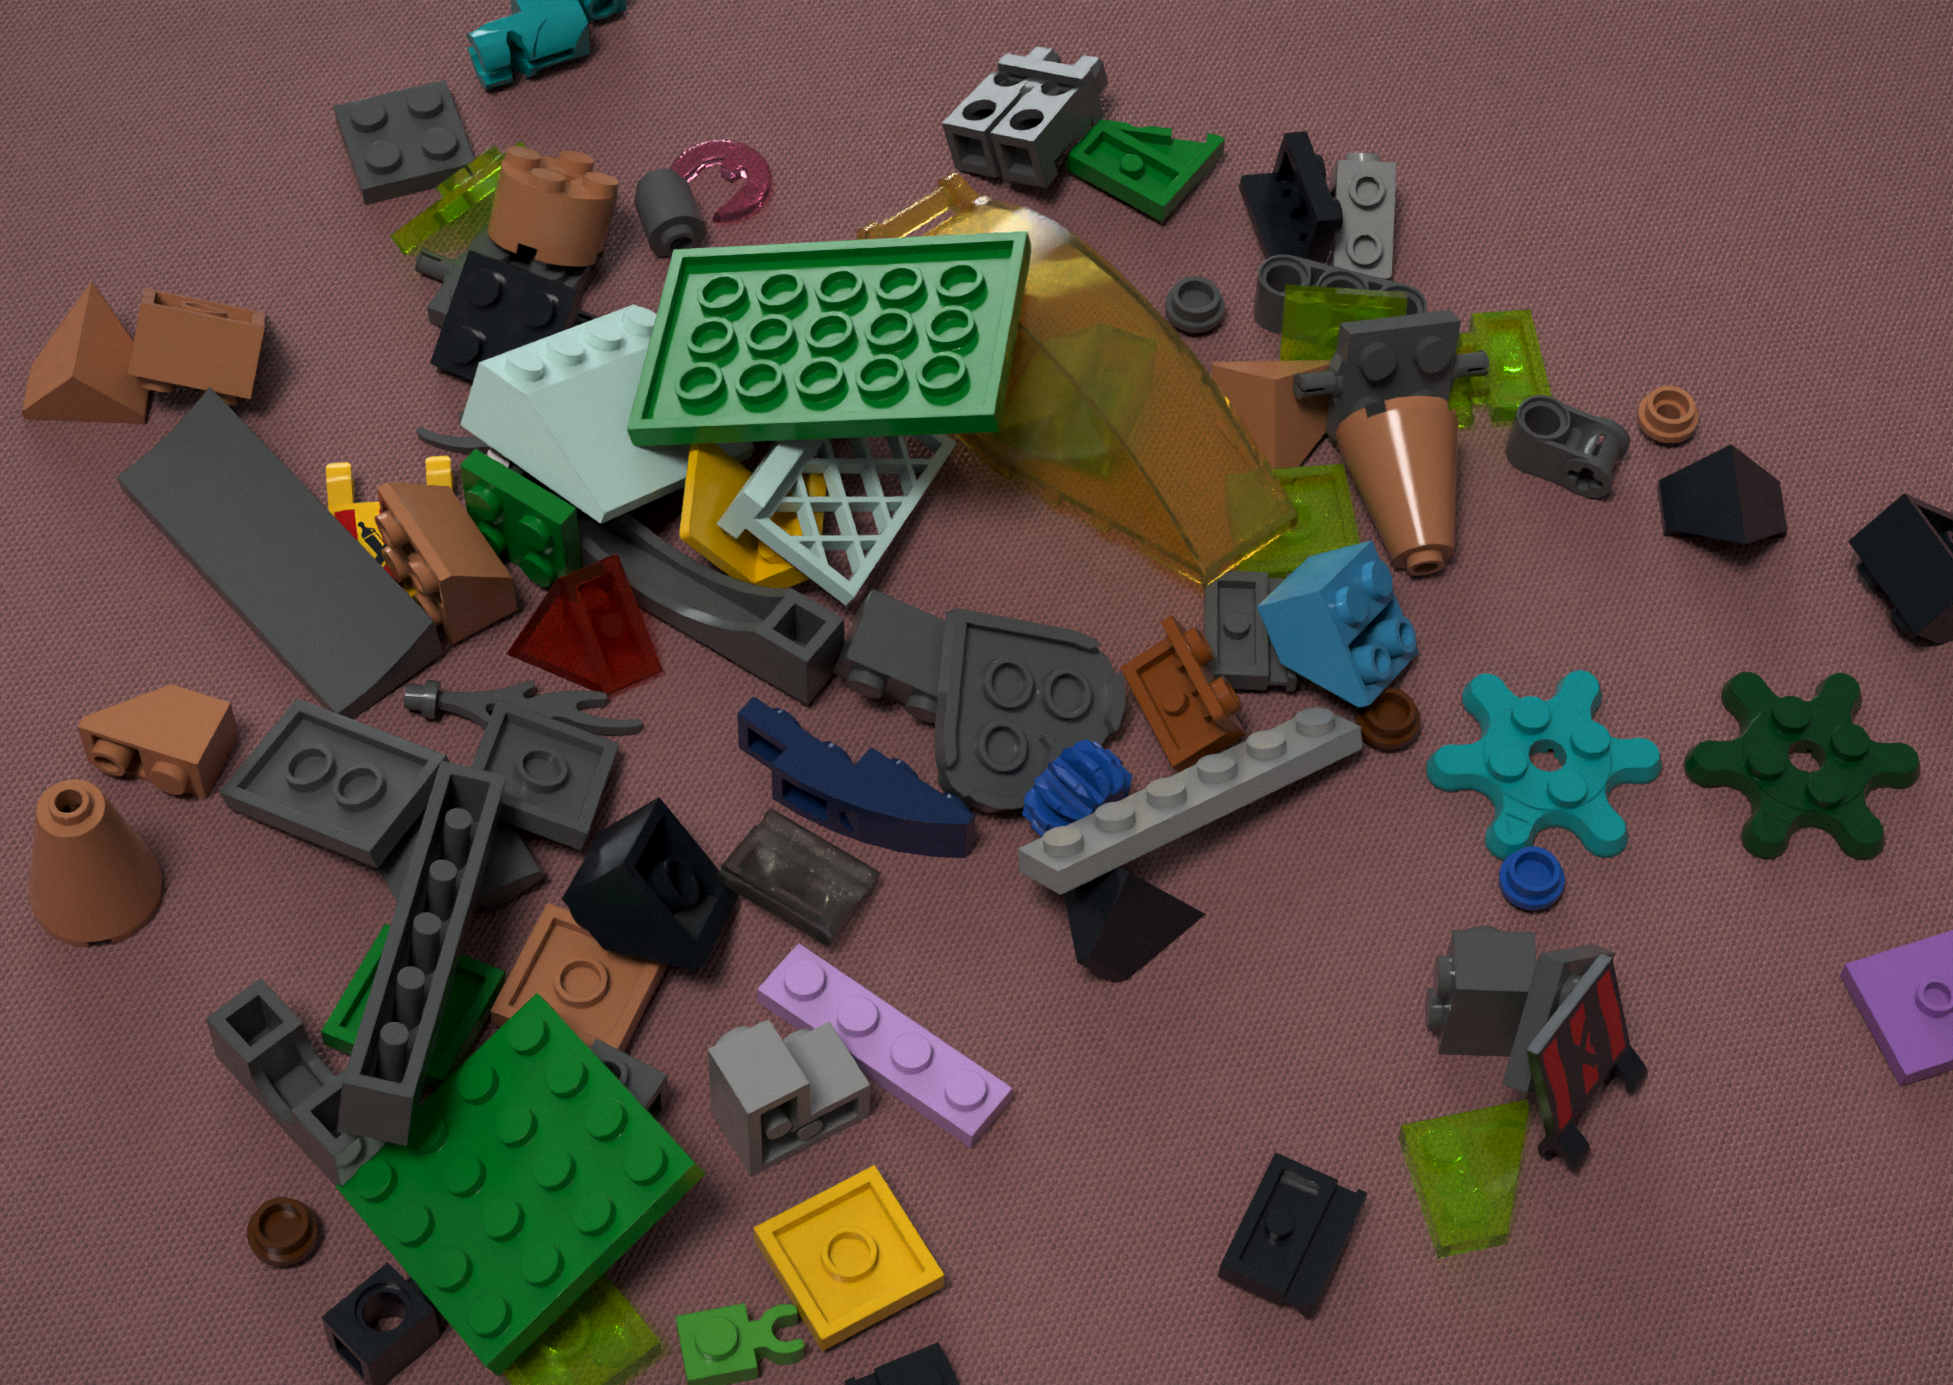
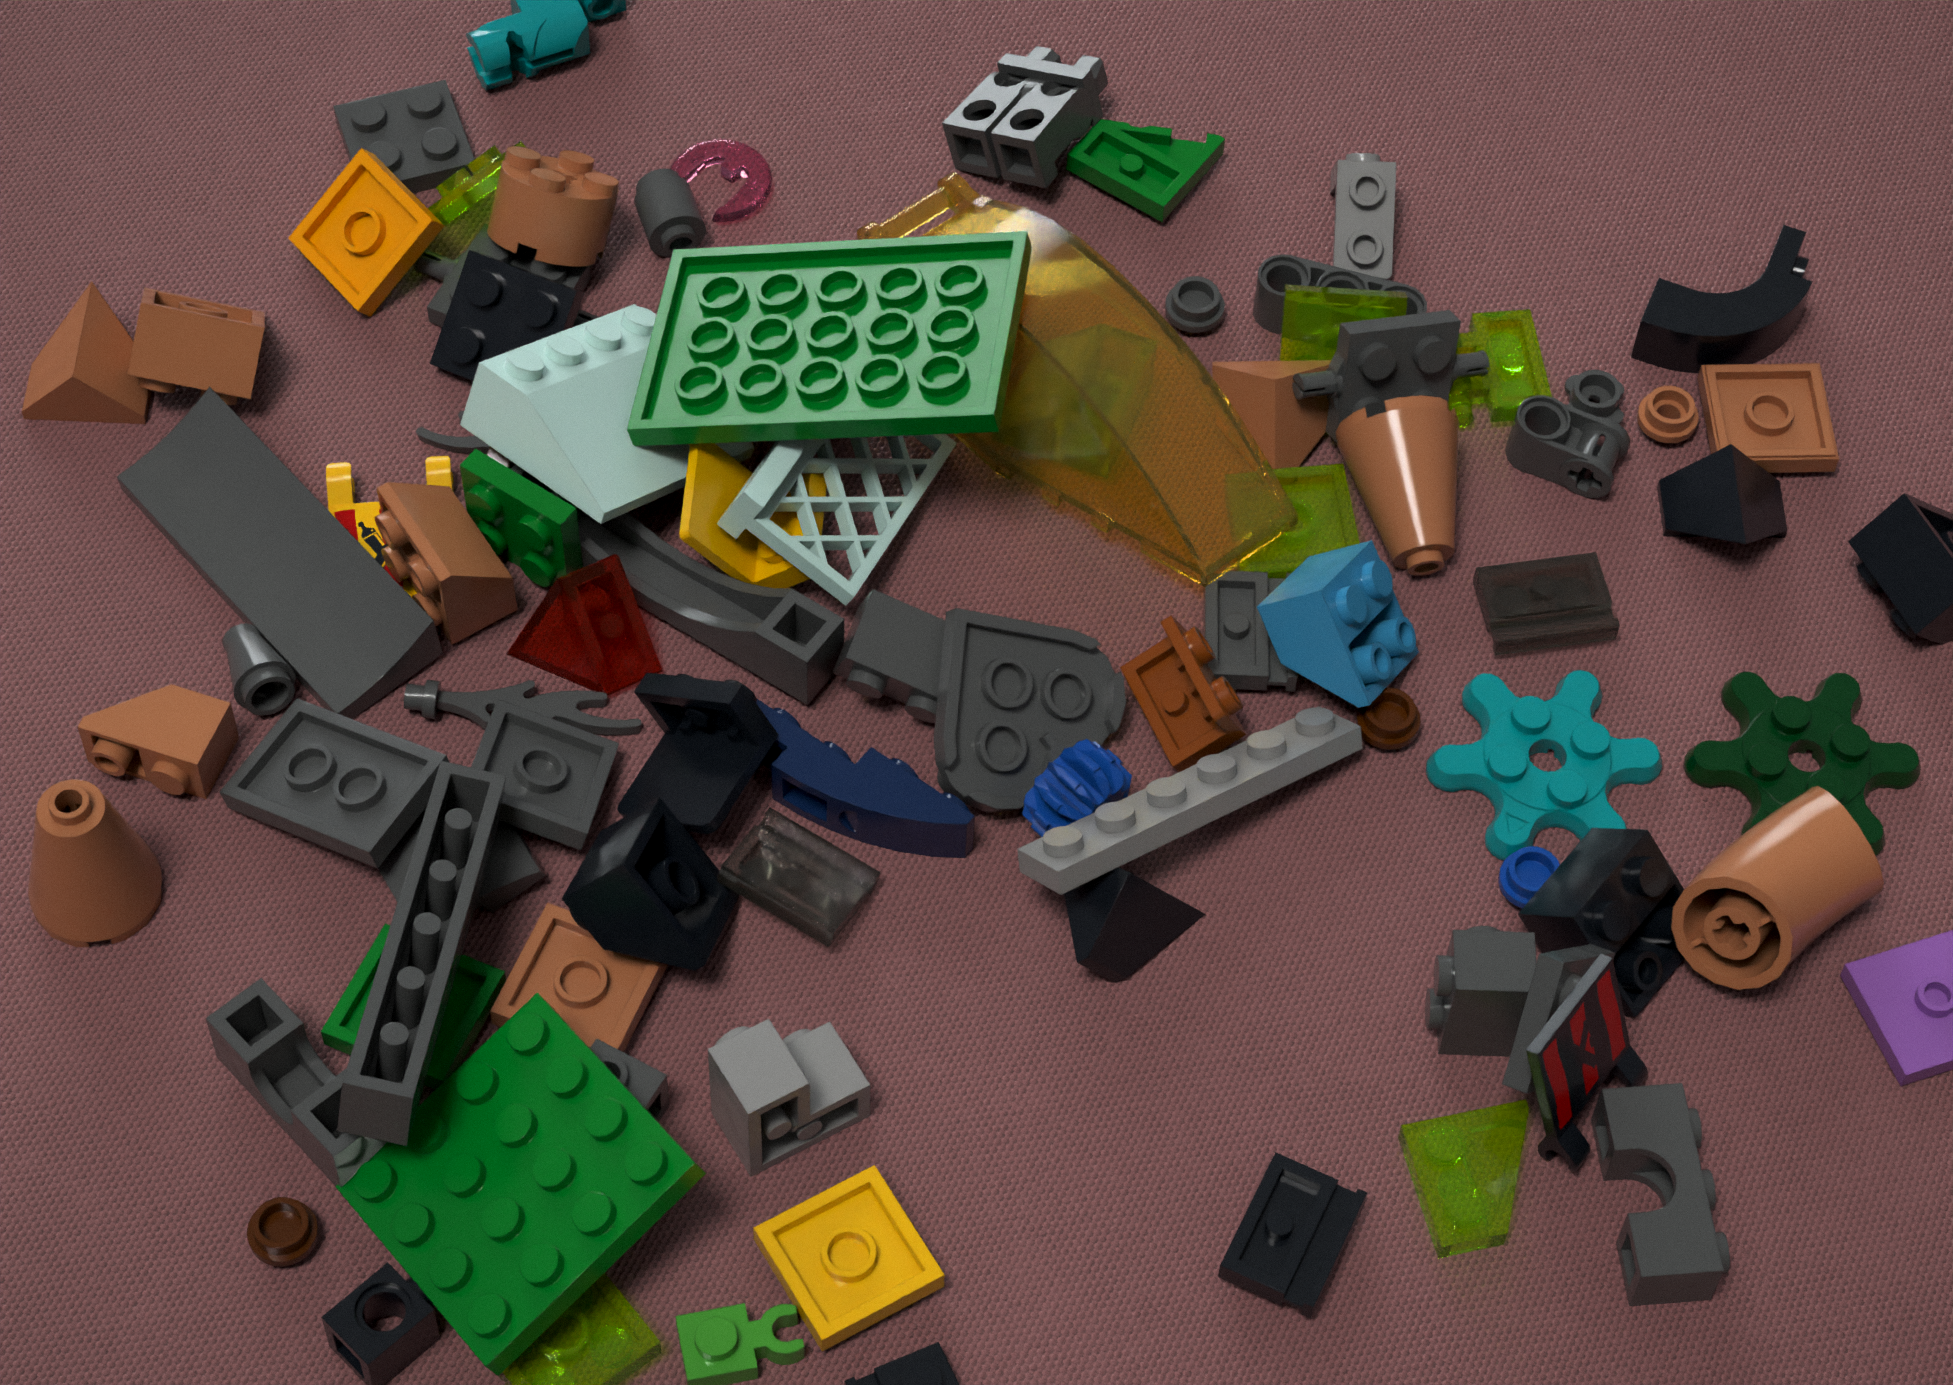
(257, 671): none -> dark grey cone
(366, 232): none -> light orange plate
(707, 751): none -> black bracket
(887, 1045): lavender plate -> none
(1293, 203): black bracket -> none
(1545, 603): none -> clear smoke plate
(1599, 388): none -> dark grey plate
(1616, 896): none -> black slope
(1655, 1140): none -> dark grey arch
(1738, 327): none -> black arch
(1770, 415): none -> nougat plate
(1775, 892): none -> nougat brick

